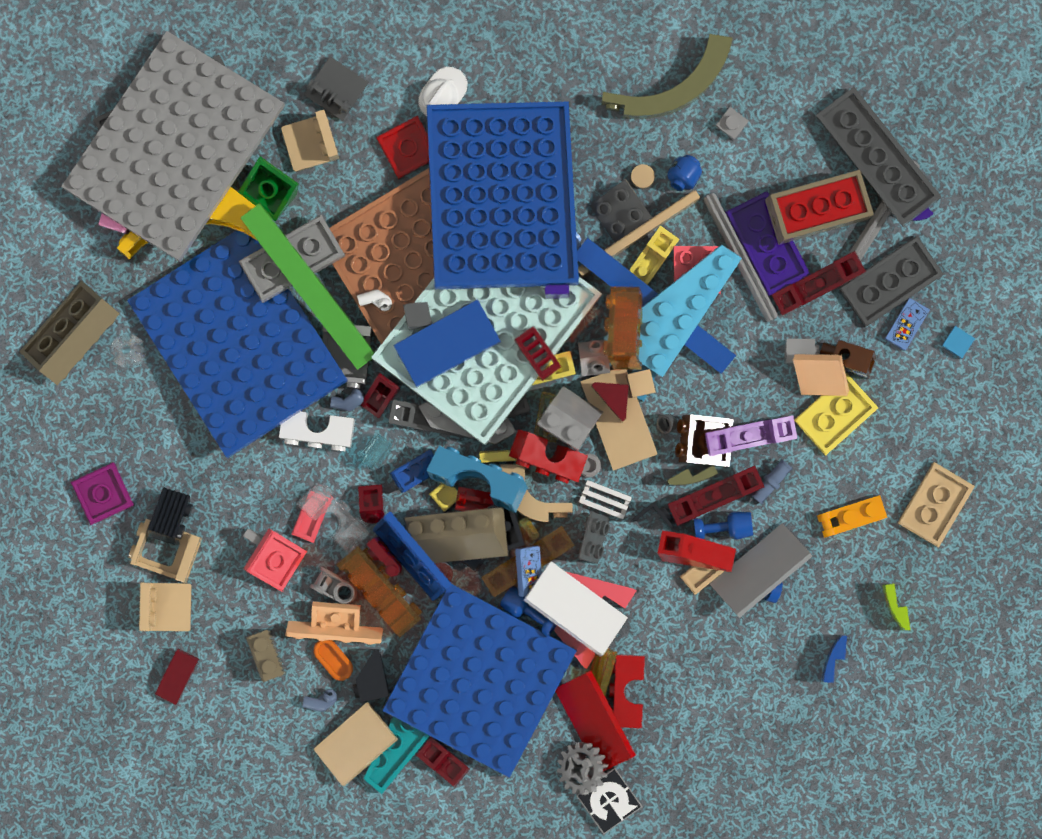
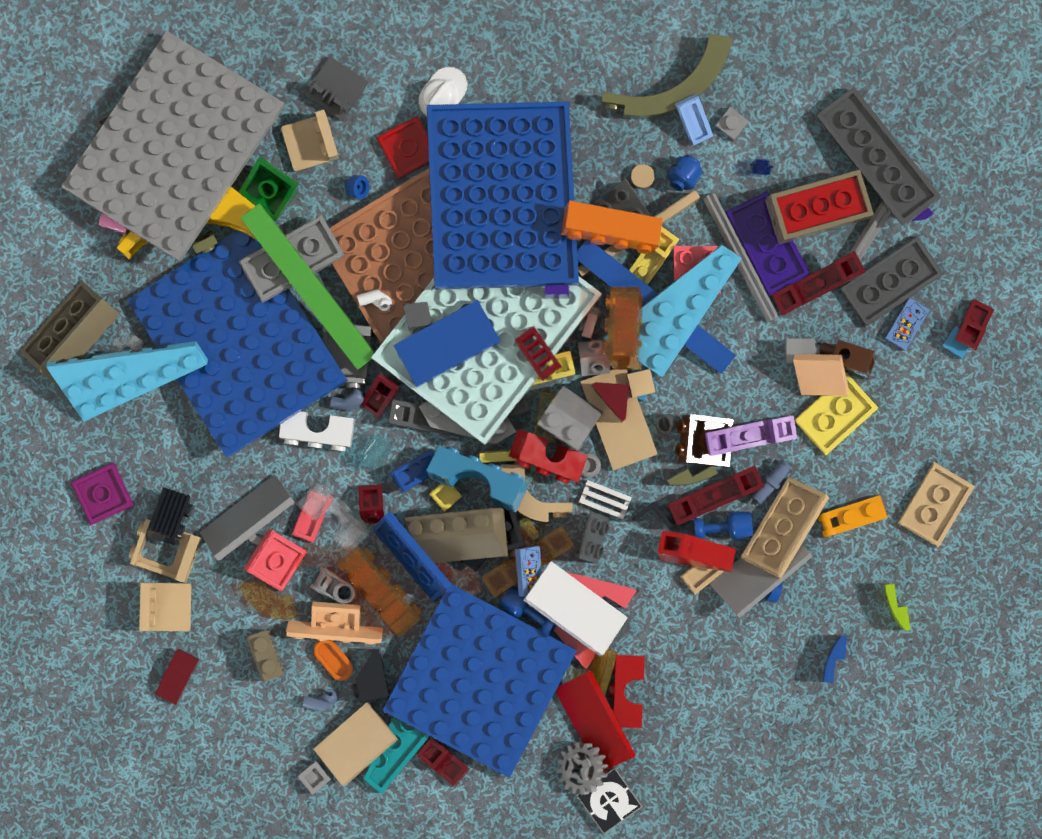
(118, 377): none -> medium azure wing
(205, 242): none -> olive plate
(246, 517): none -> light grey tile
(267, 601): none -> clear orange tile
(314, 777): none -> light grey plate
(357, 186): none -> blue tile
(379, 551): dark red plate -> none
(472, 499): red hinge -> none
(587, 326): none -> light grey plate
(611, 227): none -> orange brick
(694, 119): none -> light blue tile
(761, 167): none -> clear blue plate
(784, 527): none -> tan tile
(974, 324): none -> dark red slope

